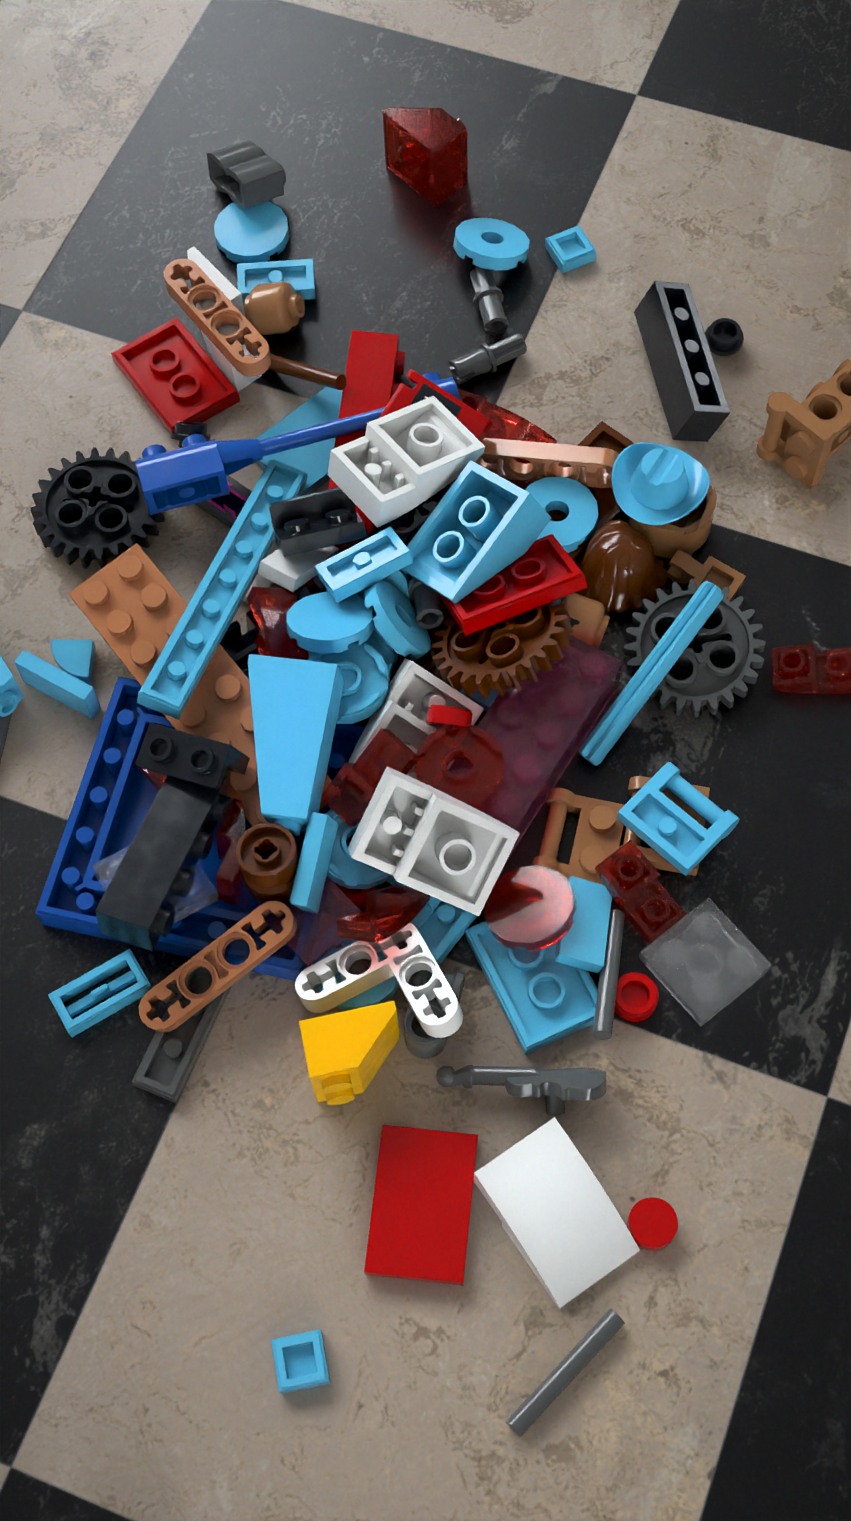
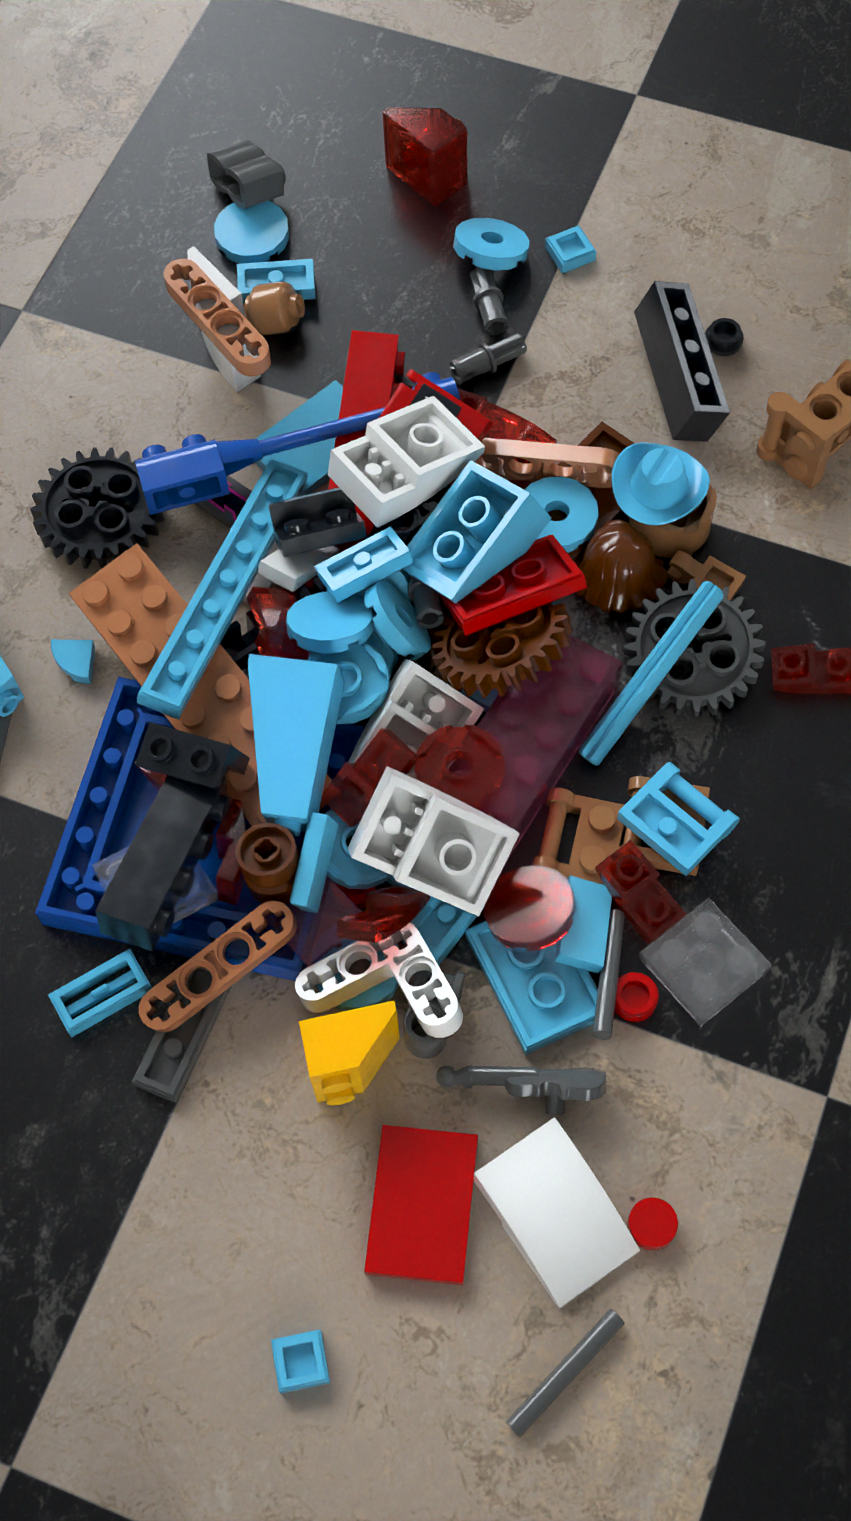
(58, 684): medium azure tile -> none
(175, 375): red tile -> none
(187, 428): black plate -> none
(307, 372): reddish brown bar -> none
(448, 715): red tile -> none
(586, 618): medium nougat head -> none

